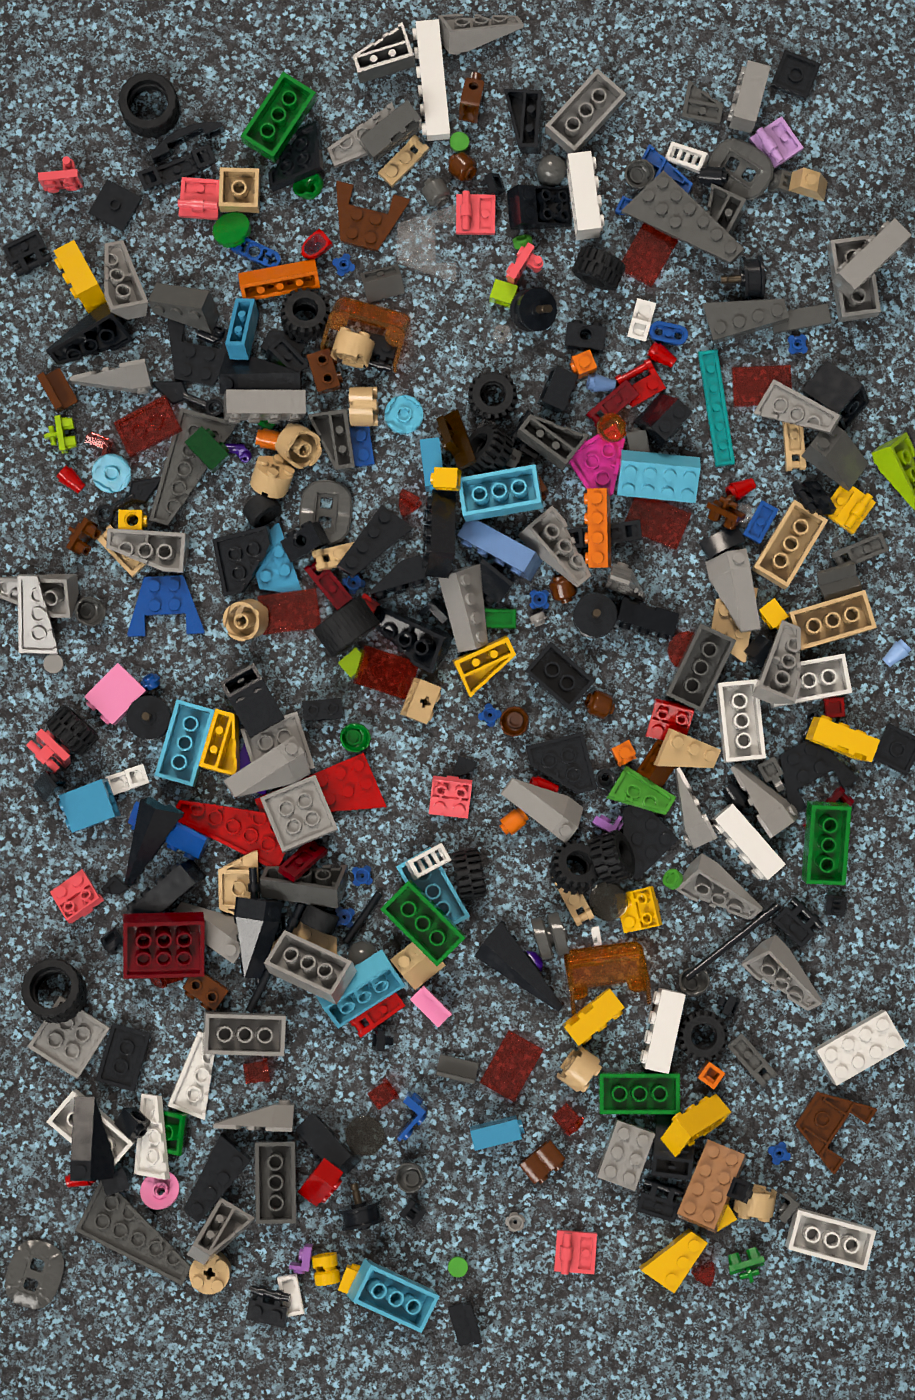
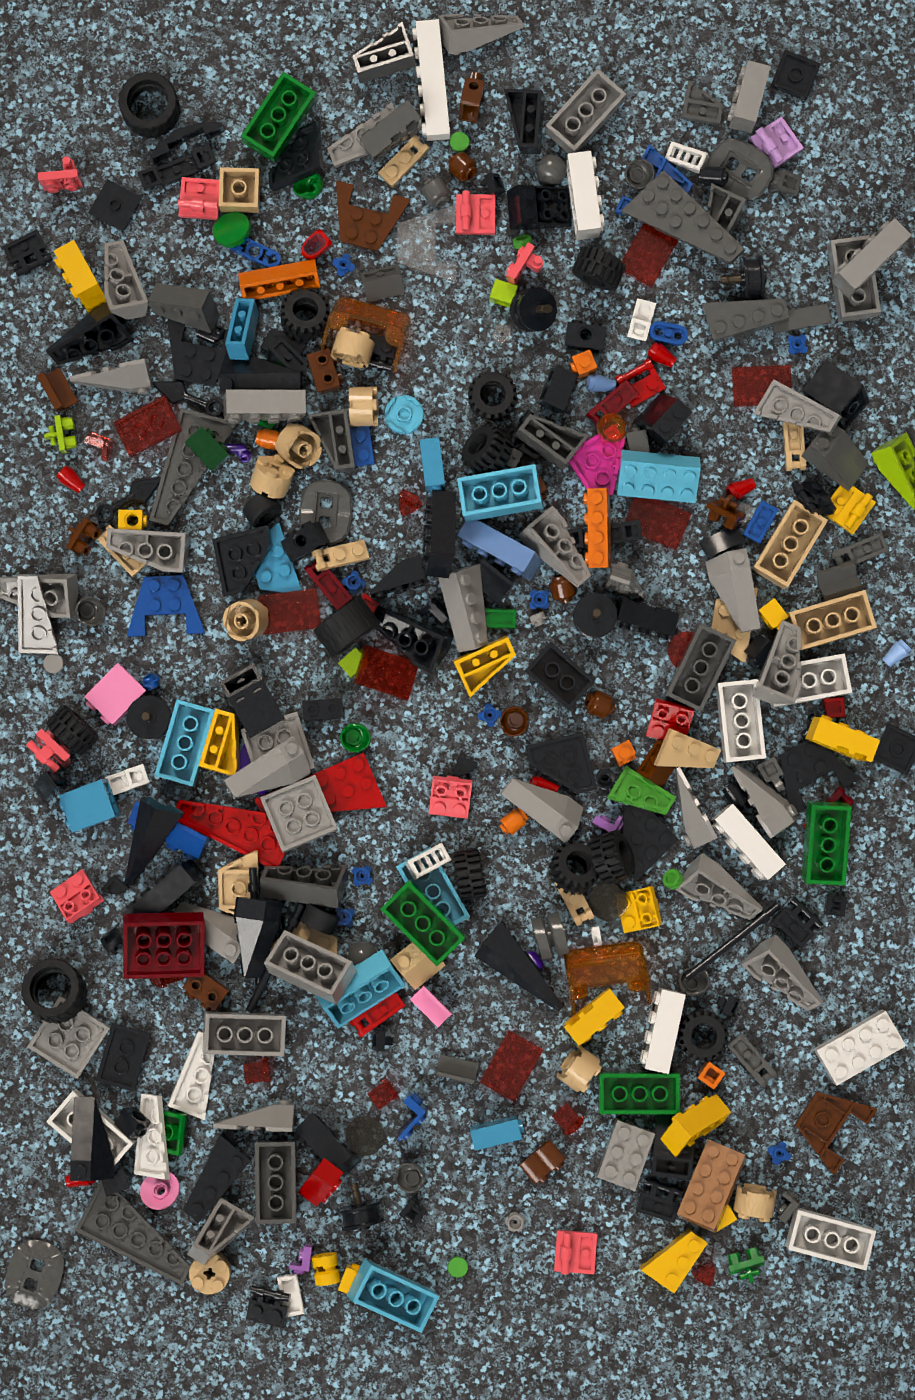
(111, 473): medium azure tile -> none
(302, 860): dark red plate -> none
(362, 917): black bar -> none
(378, 536): black wing -> none
(414, 708): tan brick -> none
(446, 479): yellow brick -> none
(456, 439): dark brown bracket -> none
(465, 1323): black panel -> none
(716, 408): teal tile -> none
(740, 1190): black tile -> none
(808, 183): tan slope -> none

